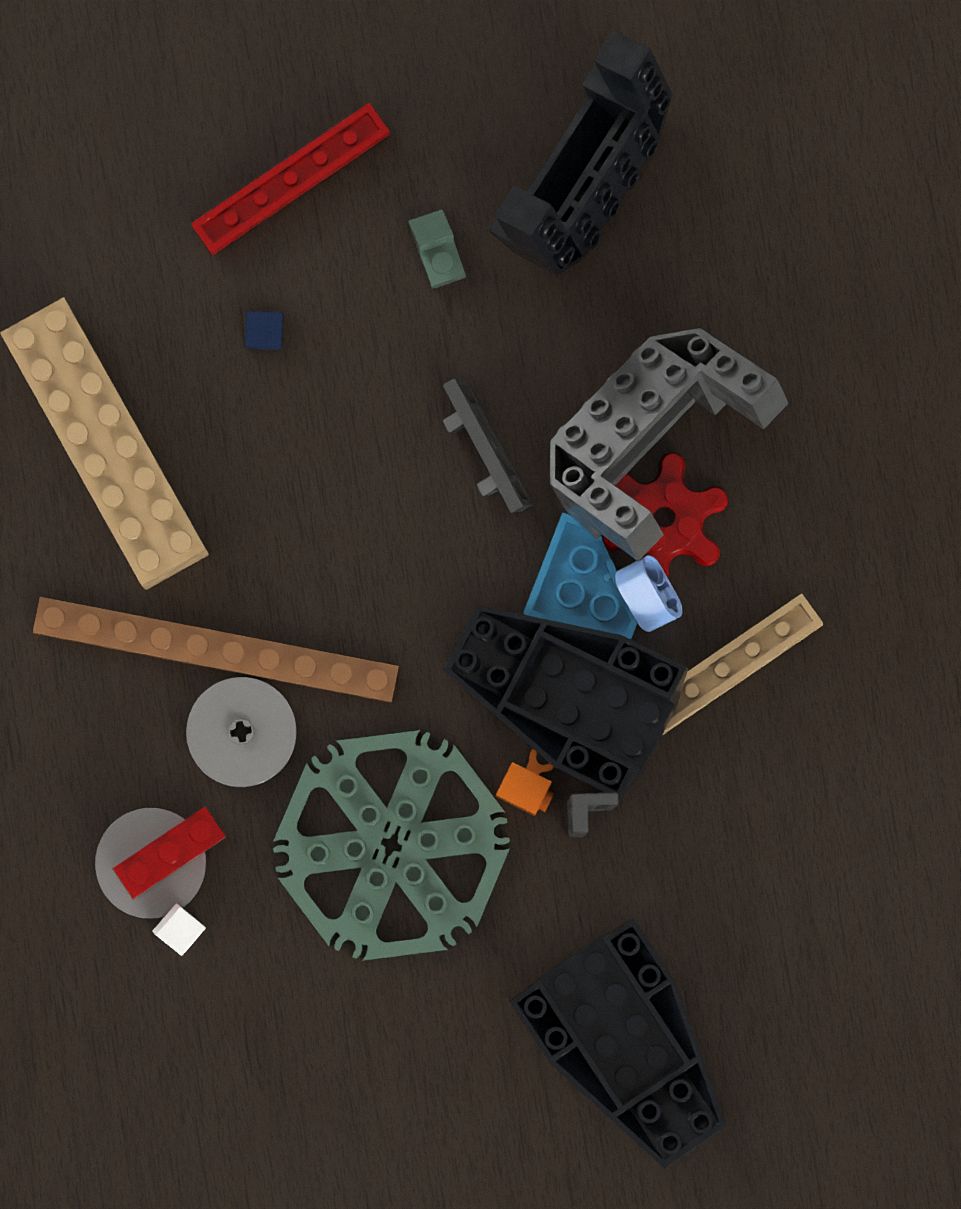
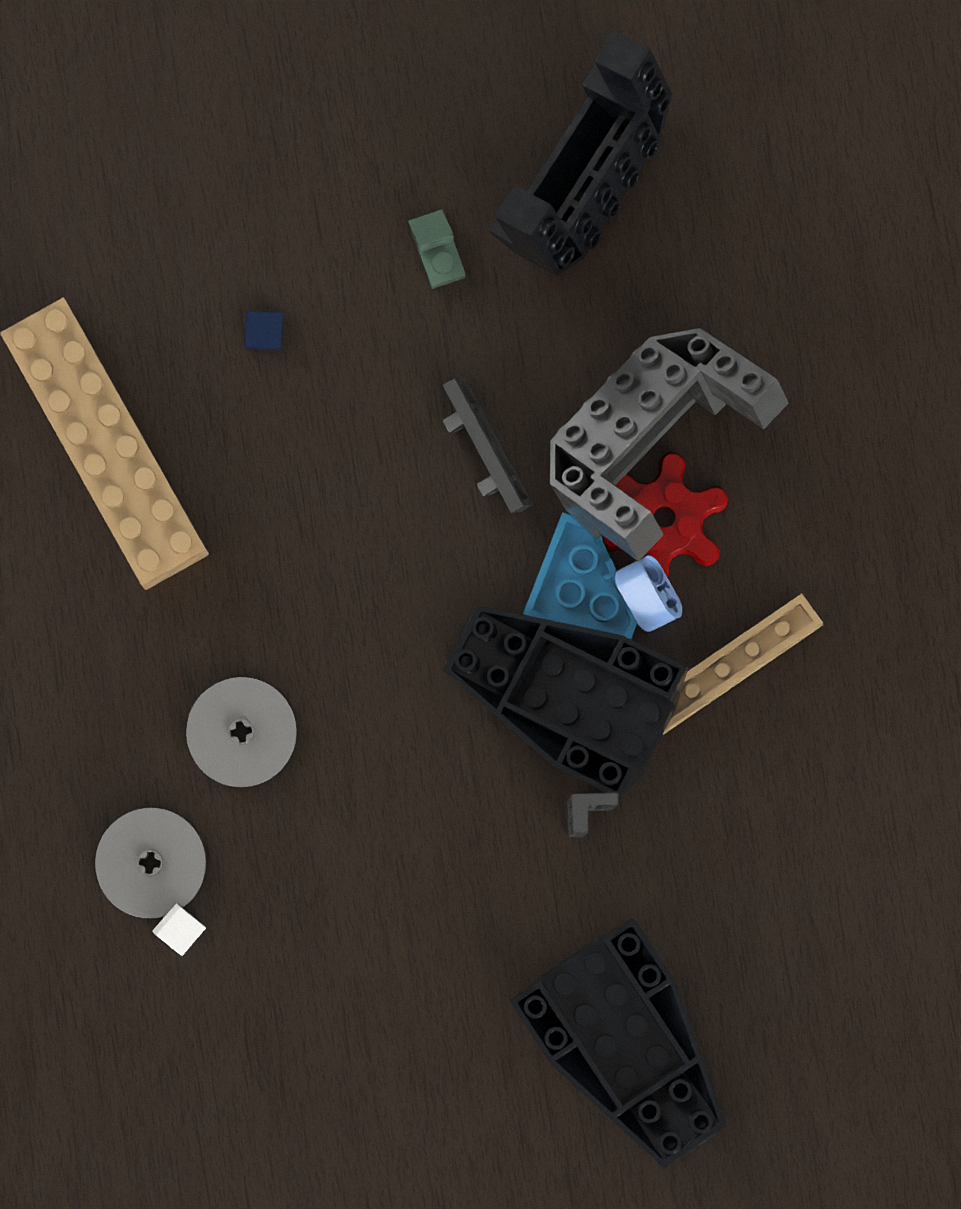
(168, 853): red plate -> none
(215, 649): medium nougat plate -> none
(290, 179): red plate -> none
(370, 818): sand green plate -> none
(525, 787): orange brick -> none

